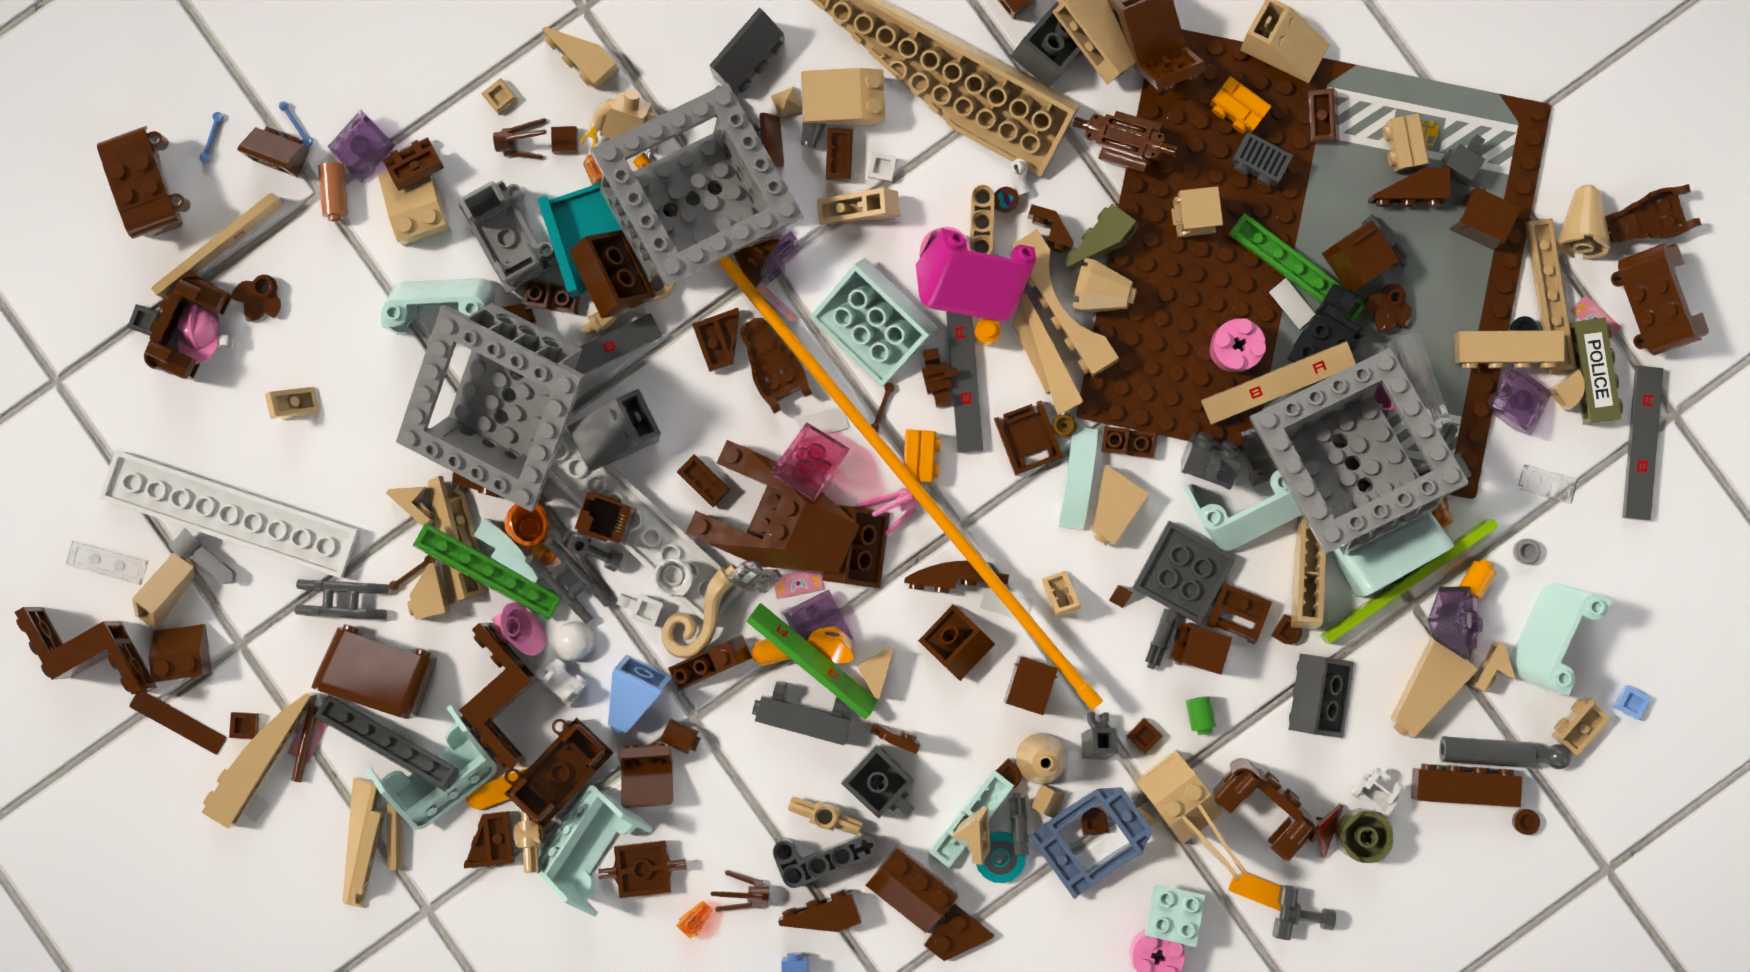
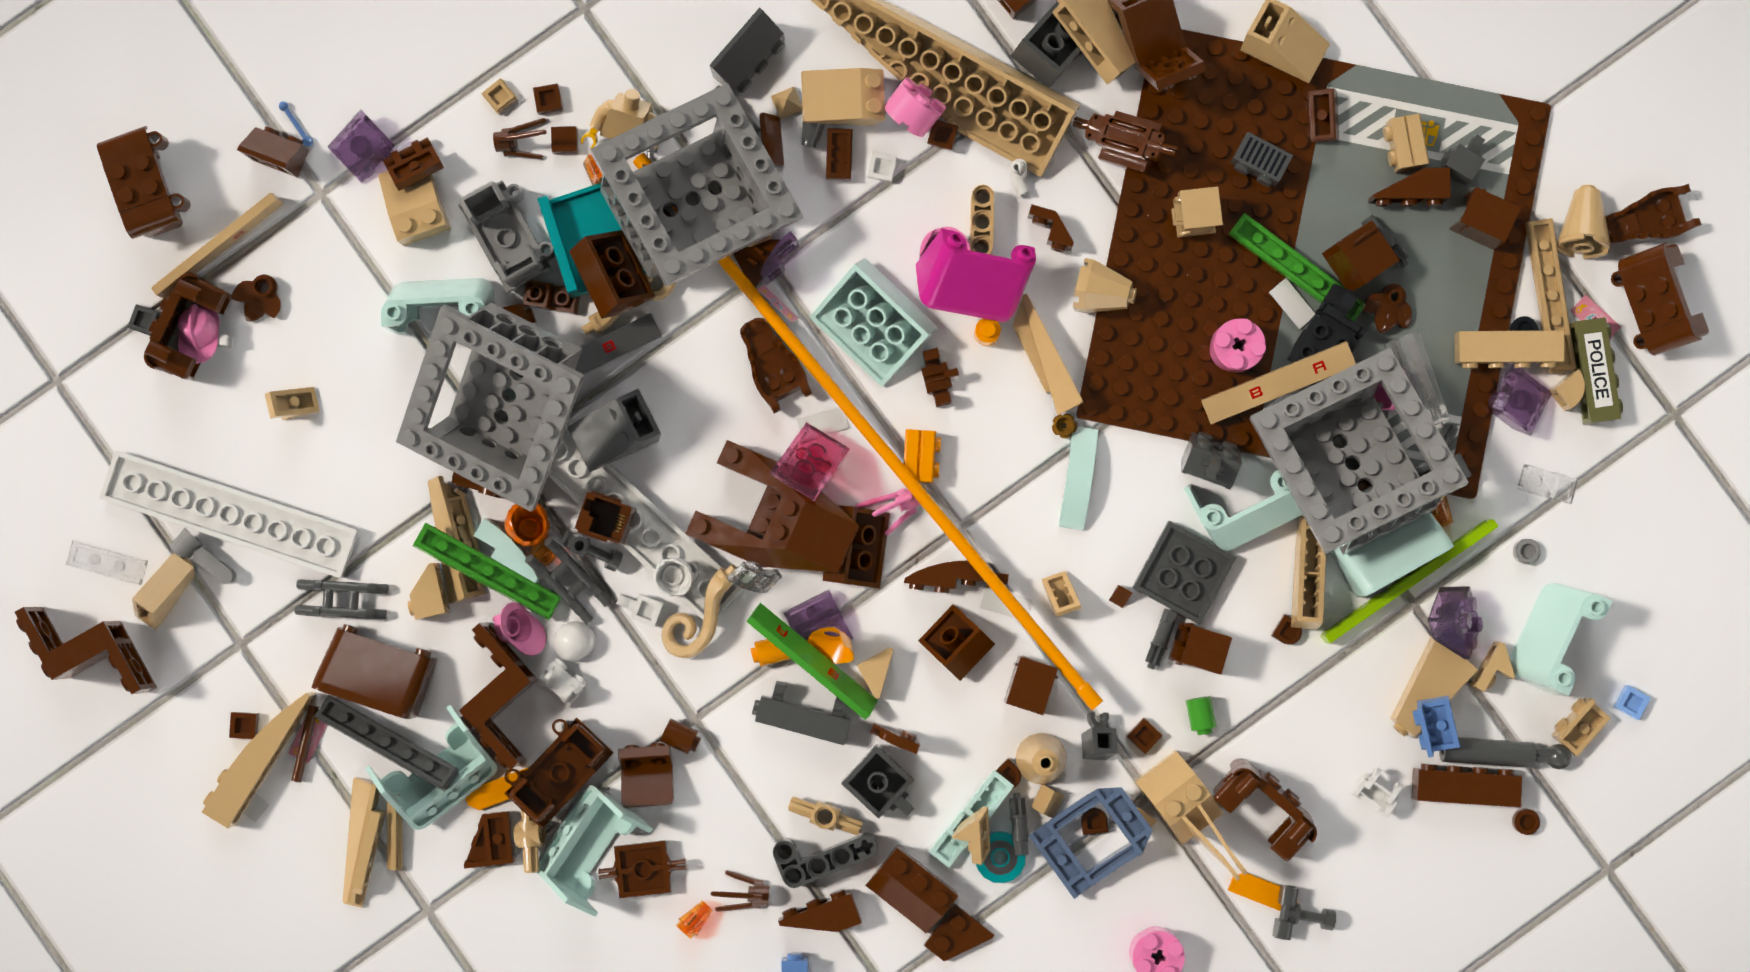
(178, 722): reddish brown sticker -> none
(179, 653): reddish brown slope -> none
(217, 117): medium blue hinge -> none
(333, 191): nougat brick -> none
(394, 585): reddish brown hinge -> none
(408, 498): tan slope -> none
(547, 98): none -> reddish brown tile
(586, 56): tan slope -> none
(632, 692): light blue slope -> none
(703, 481): reddish brown plate -> none
(710, 662): reddish brown slope -> none
(718, 338): reddish brown wing -> none
(798, 583): bright pink sticker -> none
(859, 206): tan slope -> none
(889, 388): reddish brown hinge -> none
(914, 107): none -> bright pink brick
(943, 135): none -> reddish brown plate
(966, 384): dark grey tile -> none
(1005, 199): reddish brown tile -> none
(1025, 434): reddish brown container -> none
(1092, 348): tan arch -> none
(1106, 236): olive slope -> none
(1115, 505): tan slope -> none
(1129, 442): reddish brown slope -> none
(1175, 915): light aqua bracket -> none
(1239, 106): light orange brick -> none
(1242, 605): reddish brown plate -> none
(1260, 463): clear smoke slope -> none
(1321, 695): dark grey slope -> none
(1326, 829): reddish brown piece -> none
(1378, 832): olive brick -> none
(1436, 725): none -> medium blue bracket
(1479, 577): light orange brick -> none
(1642, 443): dark grey tile -> none

